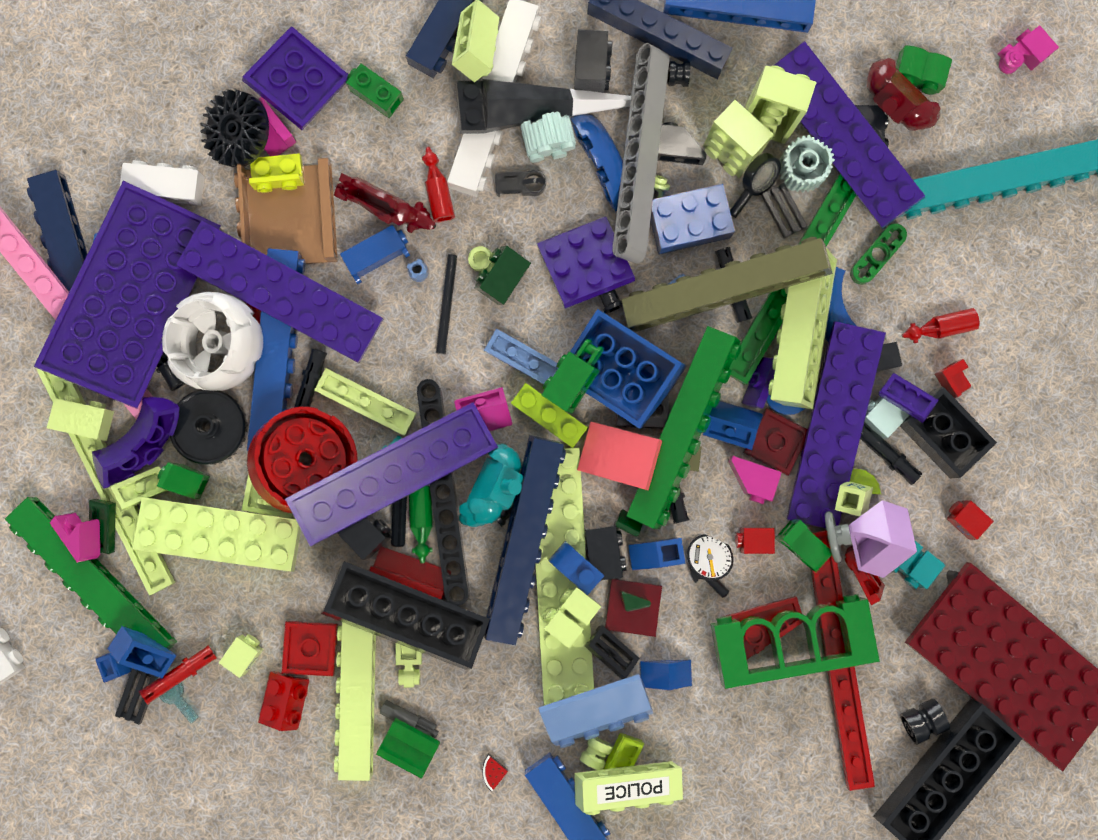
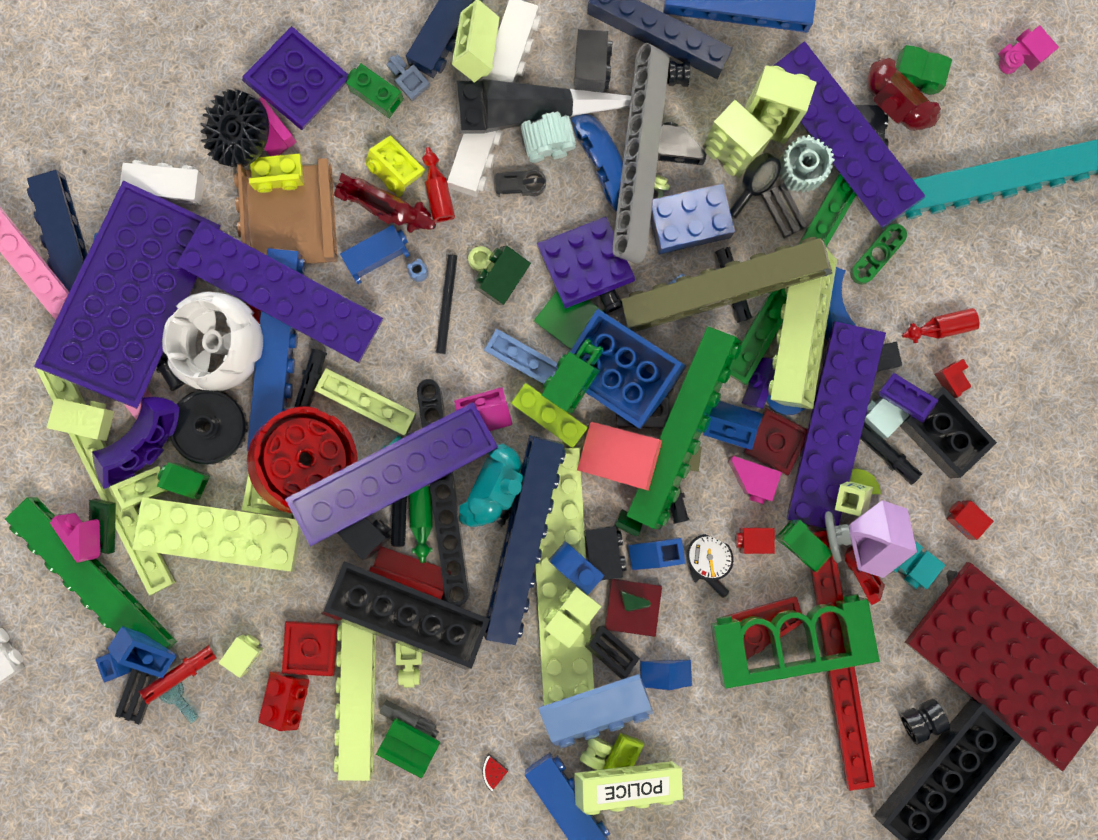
(393, 165): none -> neon yellow bracket
(410, 80): none -> sand blue plate
(567, 323): none -> green tile

